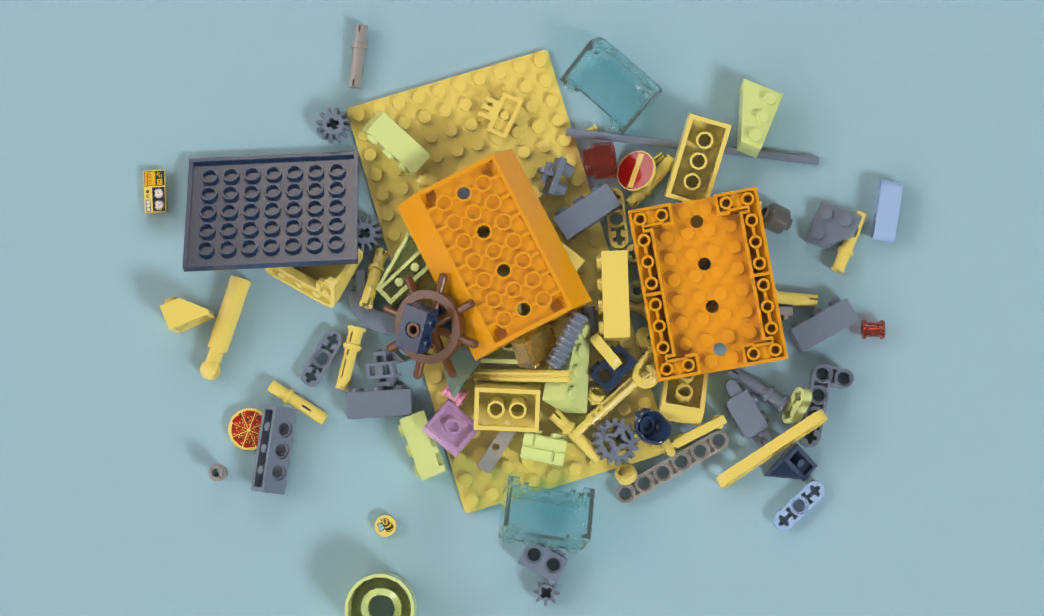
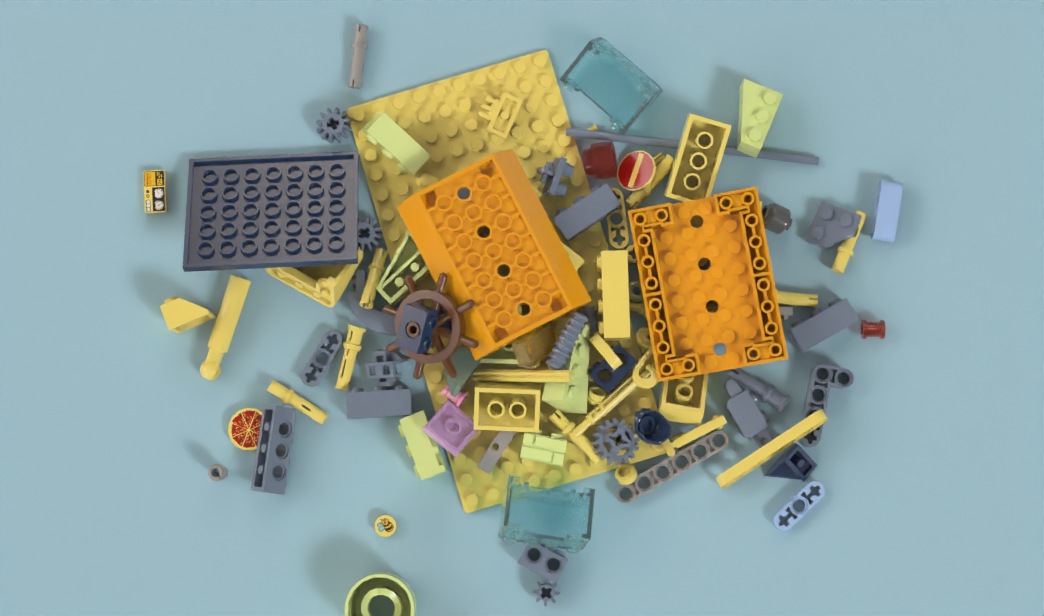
(796, 406): yellowish green beam -> none

